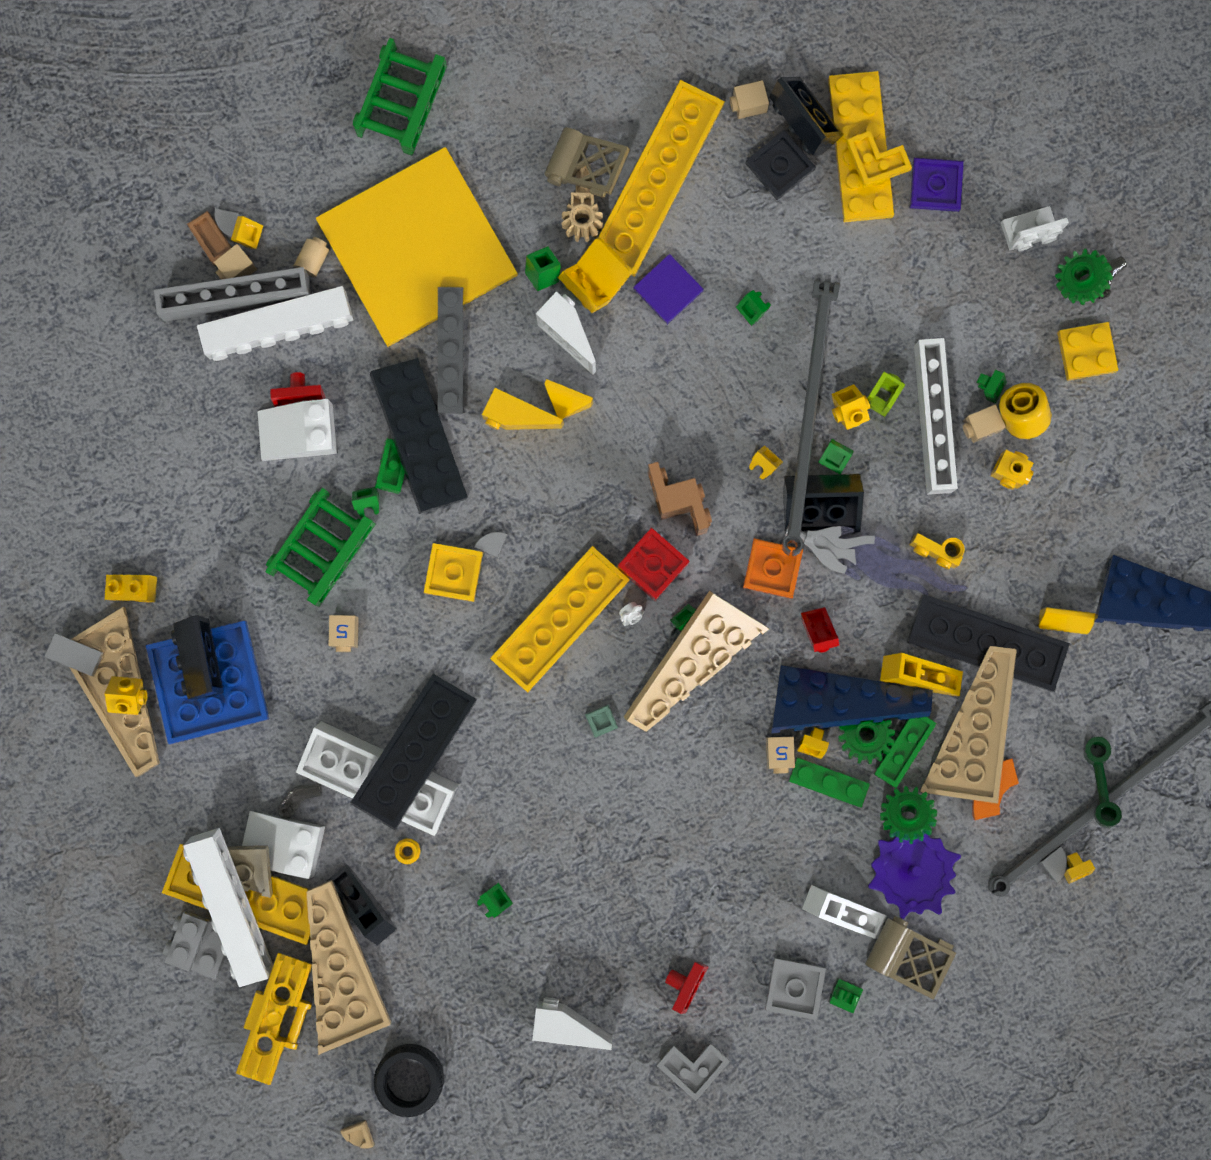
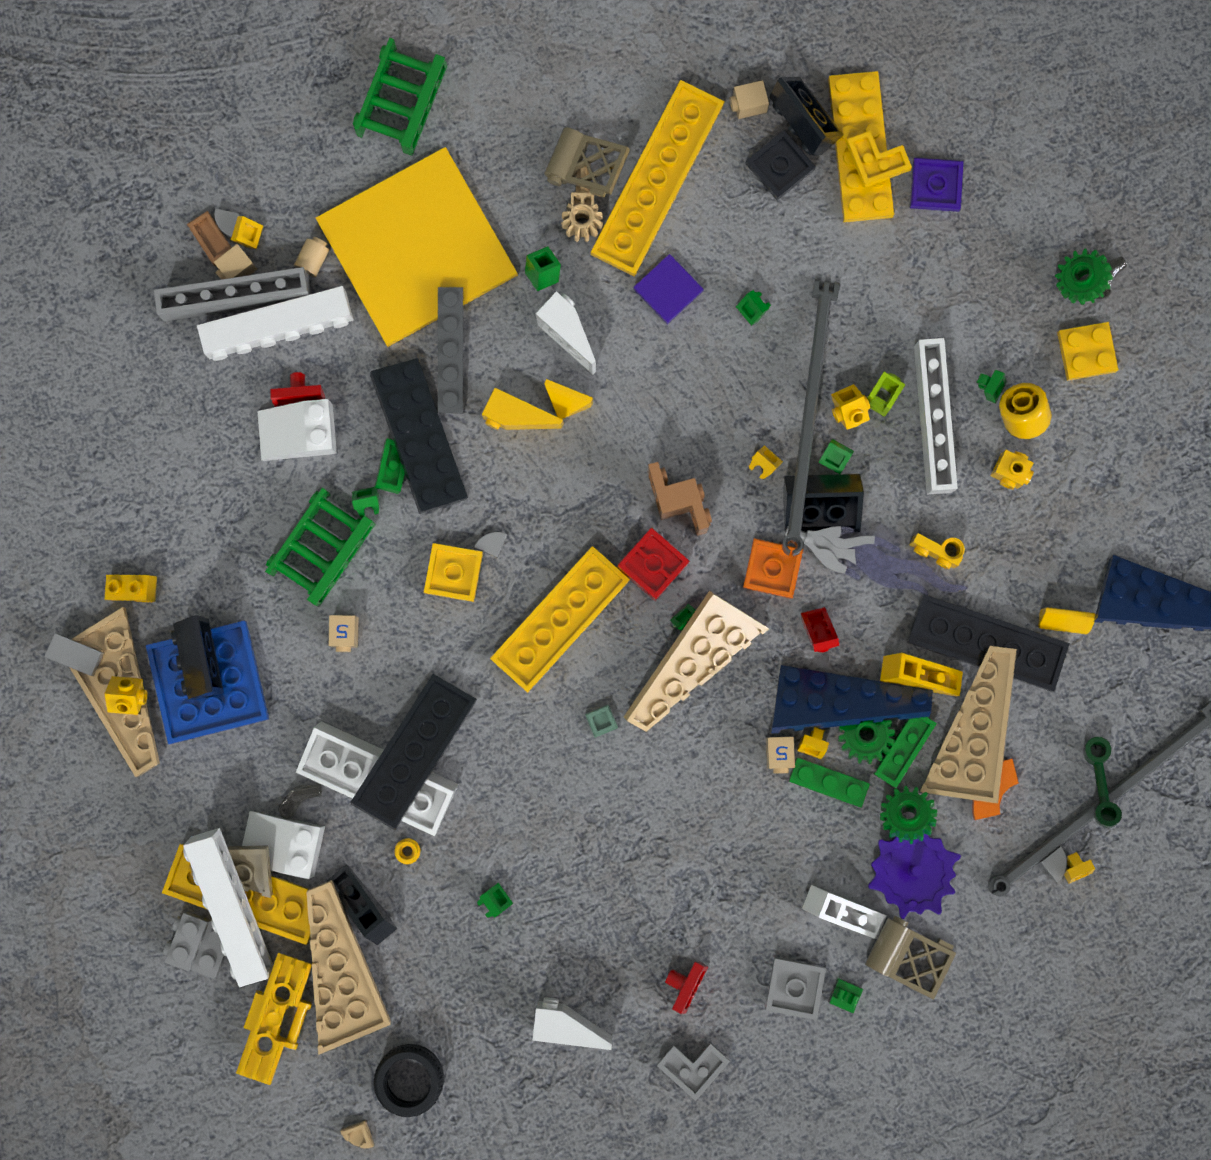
(596, 276): yellow bracket -> none
(631, 613): white plate -> none
(983, 424): tan brick -> none
(1031, 228): white bracket -> none

